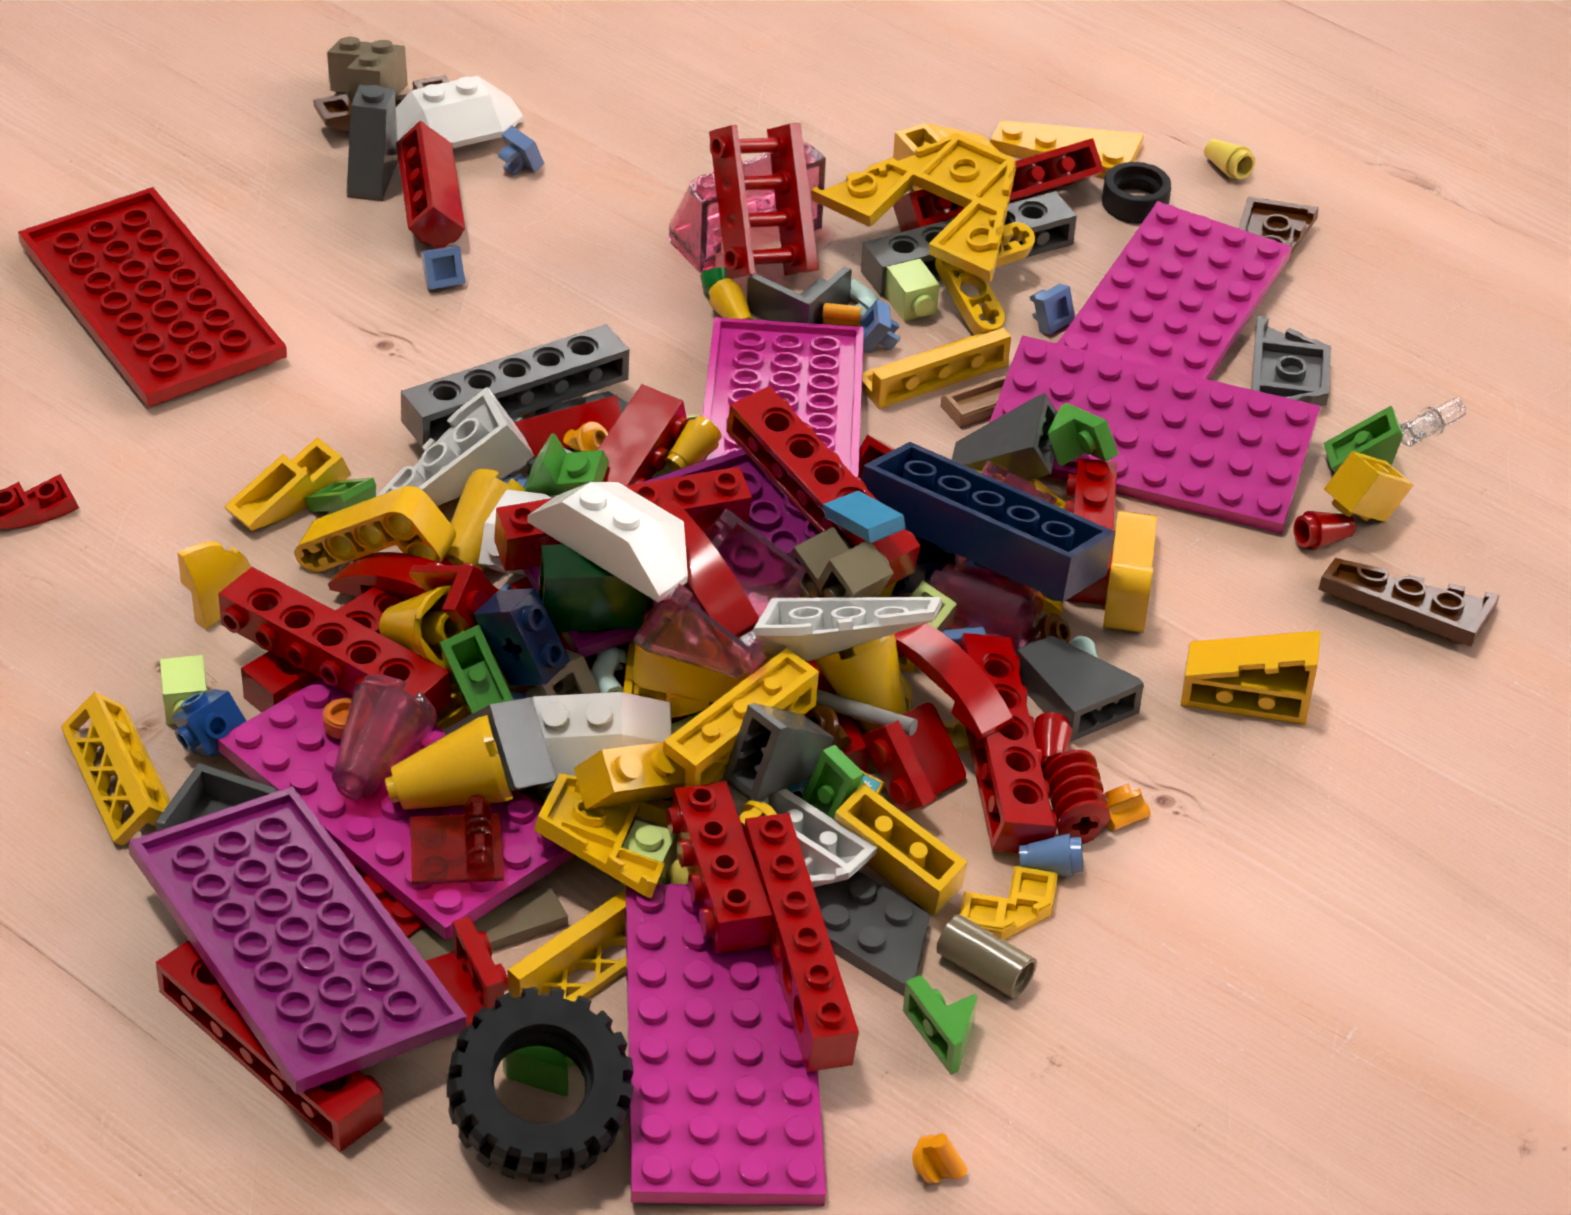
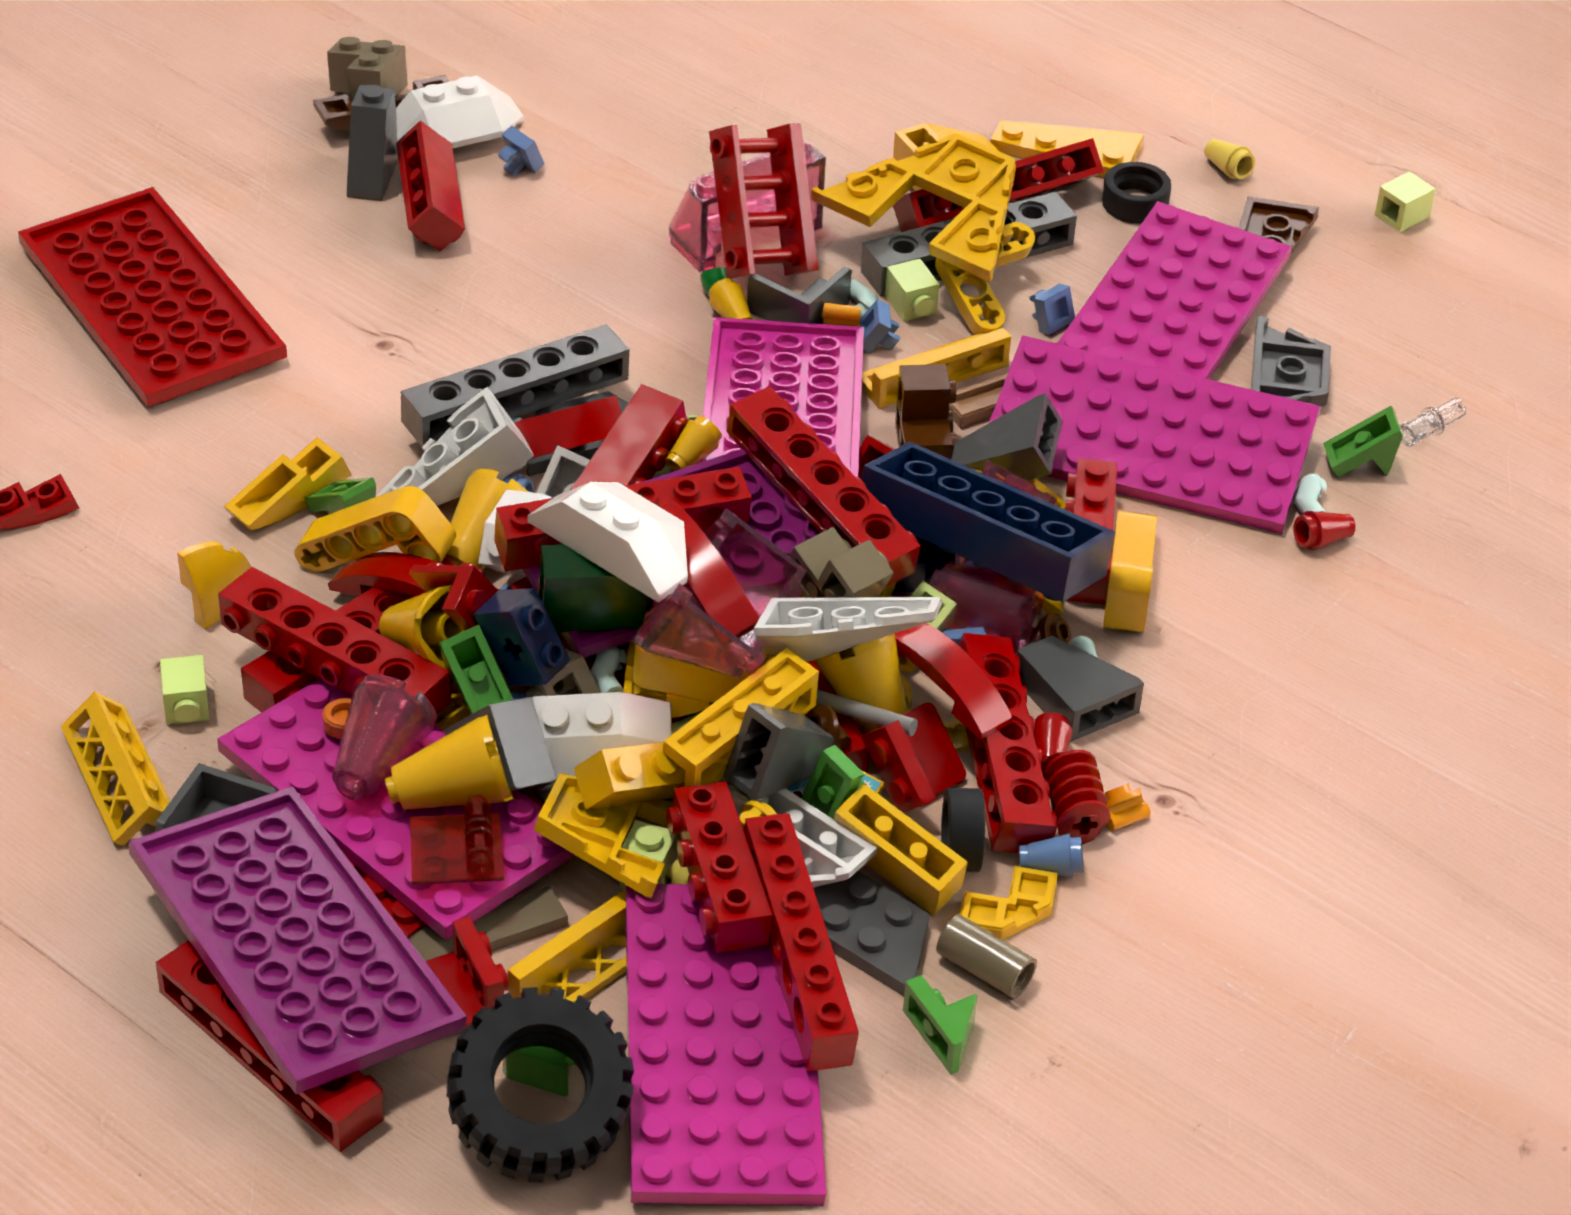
(206, 720): blue brick -> none
(443, 267): medium blue tile -> none
(560, 471): bright green slope -> none
(586, 438): light orange plate -> none
(864, 516): dark azure tile -> none
(924, 408): none -> reddish brown brick
(937, 1159): light orange plate -> none
(964, 825): none -> black tyre
(1078, 433): bright green slope -> none
(1253, 675): yellow wedge -> none
(1308, 493): none -> light aqua arm
(1367, 487): yellow brick -> none
(1405, 201): none -> yellowish green brick
(1408, 599): reddish brown wing -> none

